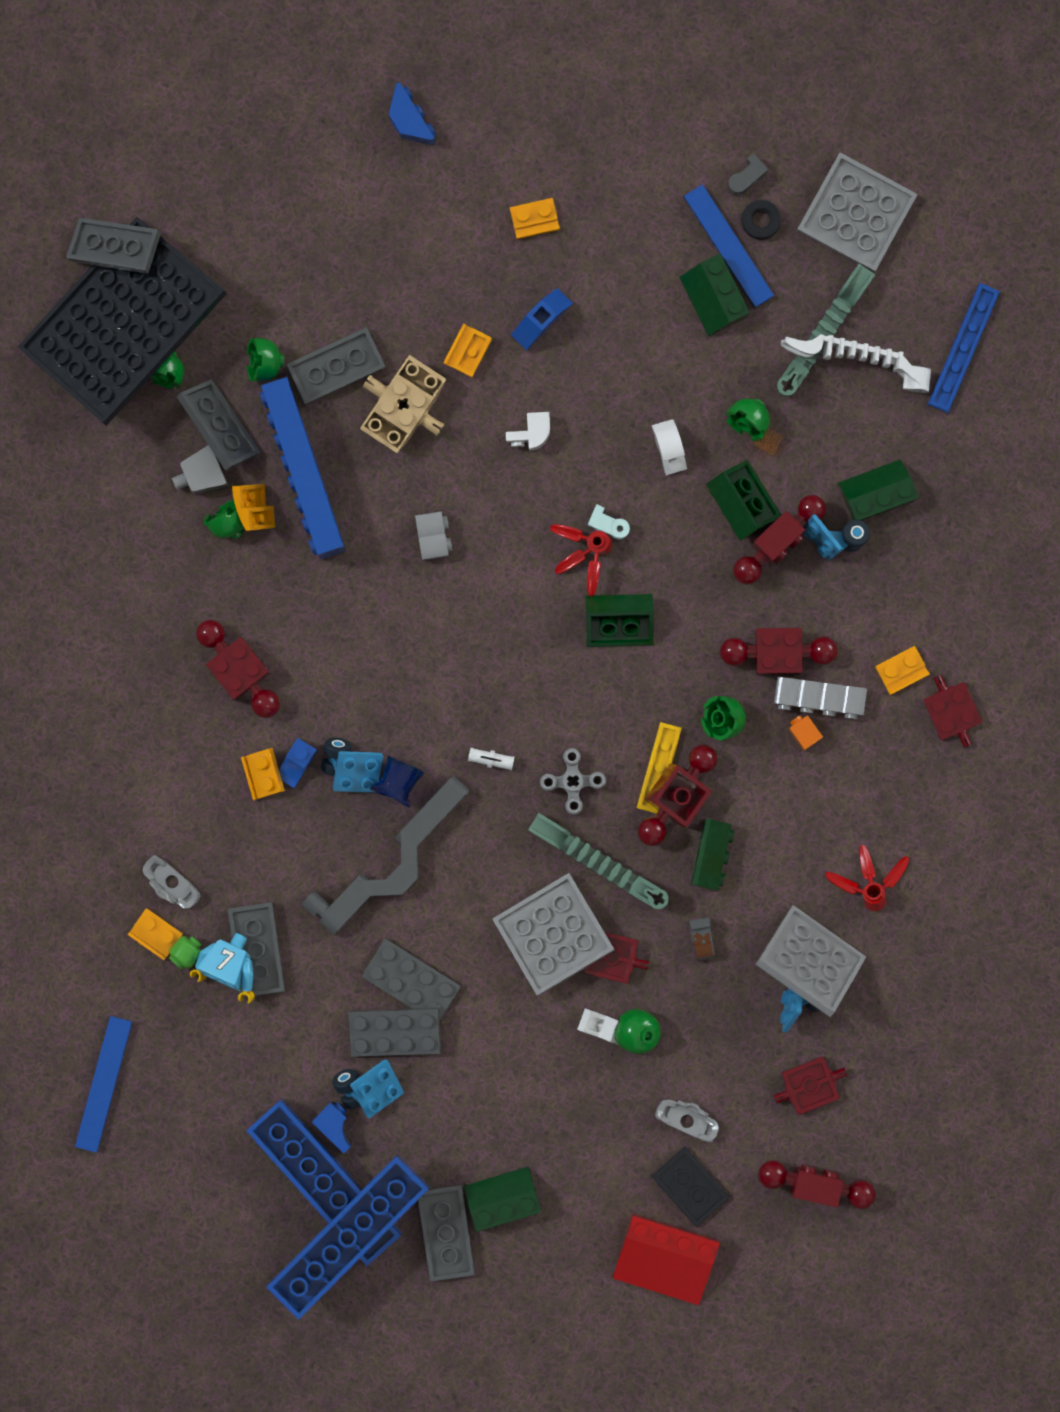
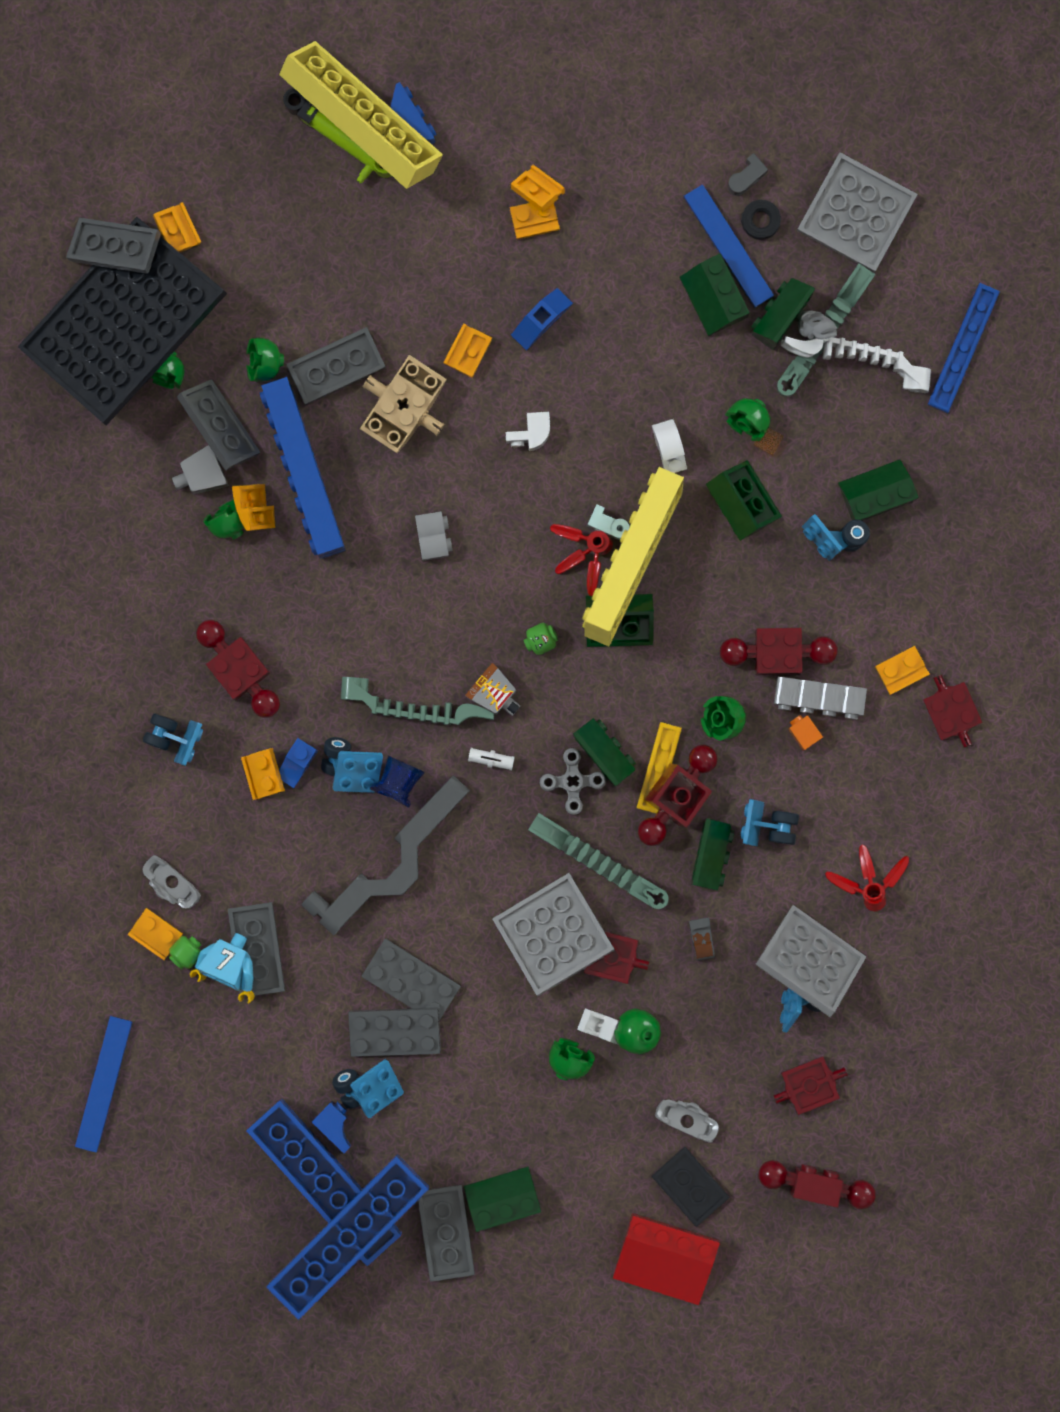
(162, 726): none -> plate
(177, 227): none -> light orange plate
(314, 118): none -> lime piece
(357, 690): none -> sand green piece
(360, 114): none -> light yellow brick
(494, 692): none -> torso
(537, 188): none -> light orange plate
(541, 638): none -> bright green head
(568, 1060): none -> green cylinder
(604, 751): none -> dark green slope
(633, 556): none -> light yellow brick
(751, 831): none -> dark azure plate
(773, 543): dark red brick -> none
(782, 312): none -> dark green slope
(821, 330): none -> light grey piece

